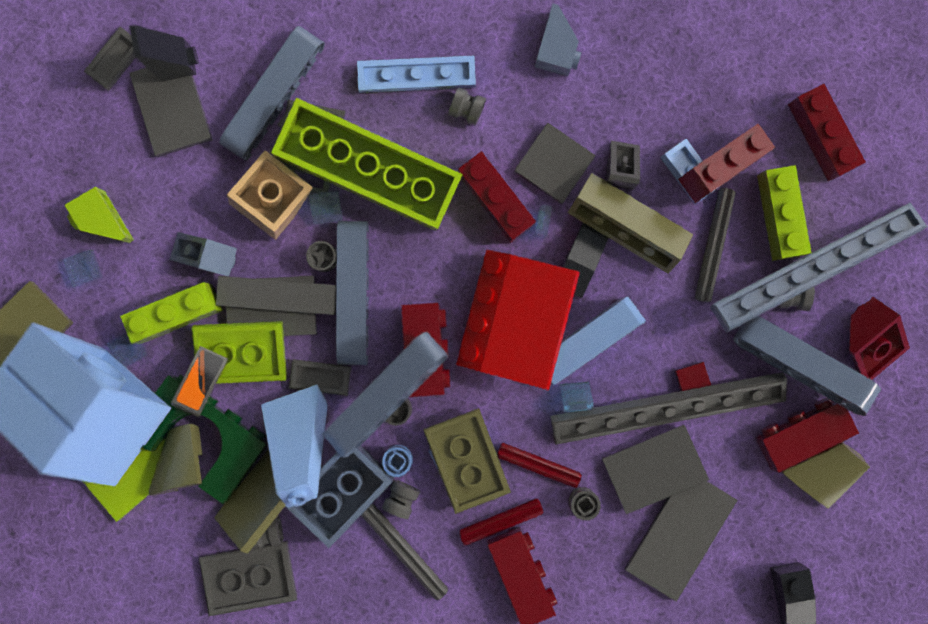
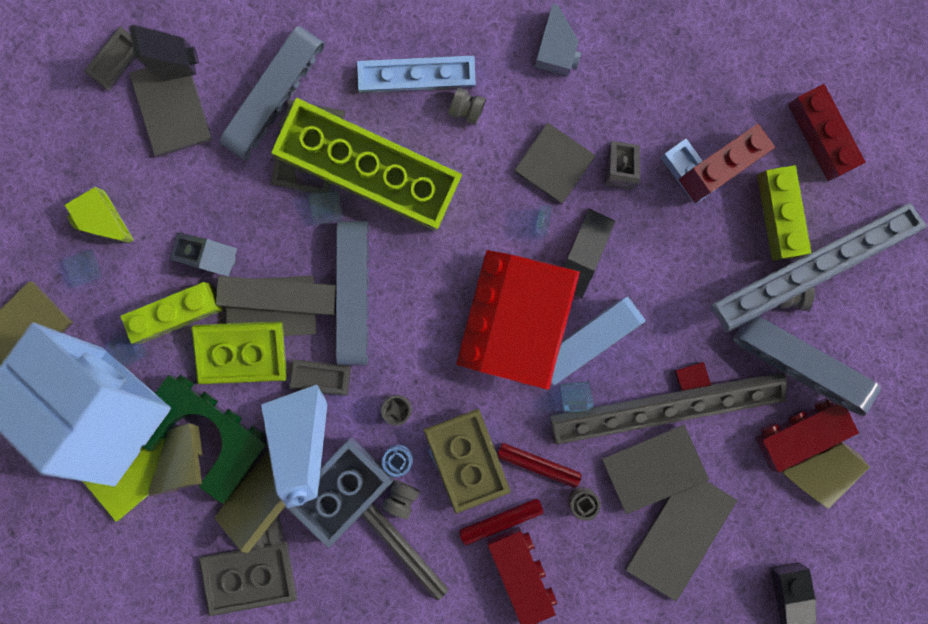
(199, 381): slope -> none
(269, 194): tan slope -> none
(318, 254): dark grey wheel -> none
(385, 394): sand blue beam -> none
(430, 319): dark red brick -> none
(496, 197): dark red brick -> none
(630, 223): olive brick -> none
(715, 245): dark grey axle -> none
(876, 338): dark red slope -> none

